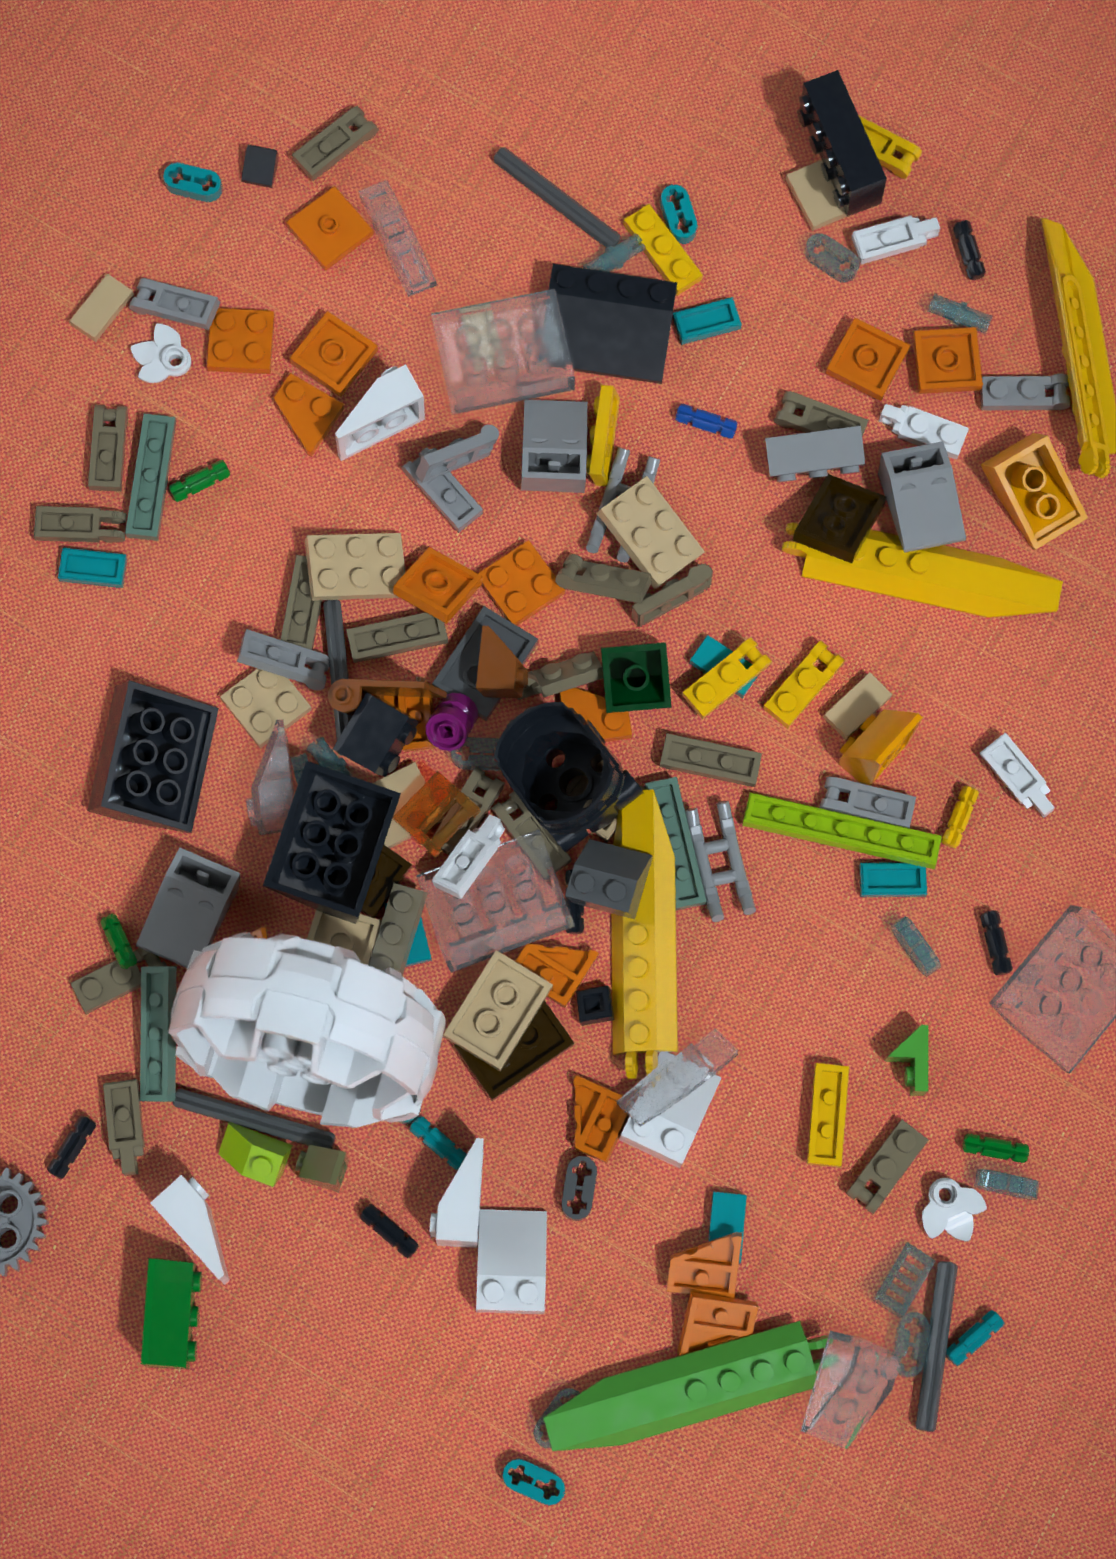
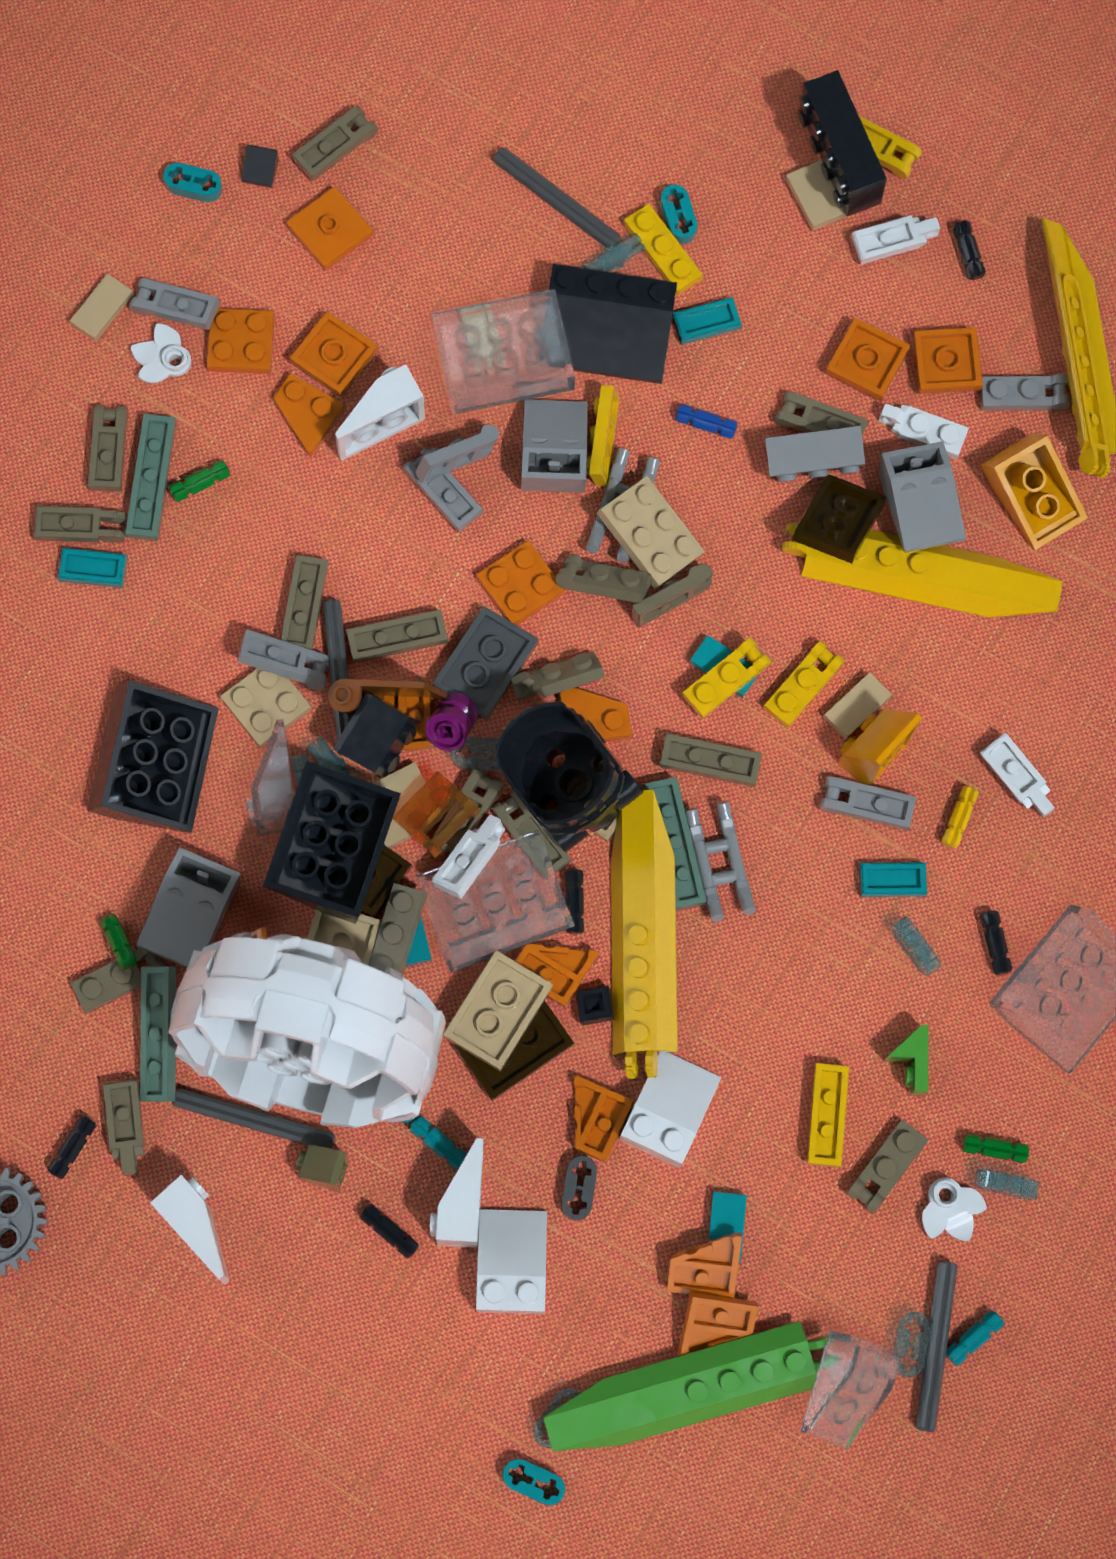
(170, 1314): green slope -> none
(254, 1154): lime slope -> none
(354, 565): tan plate -> none
(397, 238): clear slope -> none
(437, 585): orange plate -> none
(499, 670): dark orange slope -> none
(609, 878): dark grey slope -> none
(636, 677): dark green slope -> none
(677, 1077): clear slope -> none
(832, 257): clear light blue beam -> none
(842, 830): lime tile -> none
(891, 1304): clear light blue slope -> none
(959, 313): clear light blue pin -> none

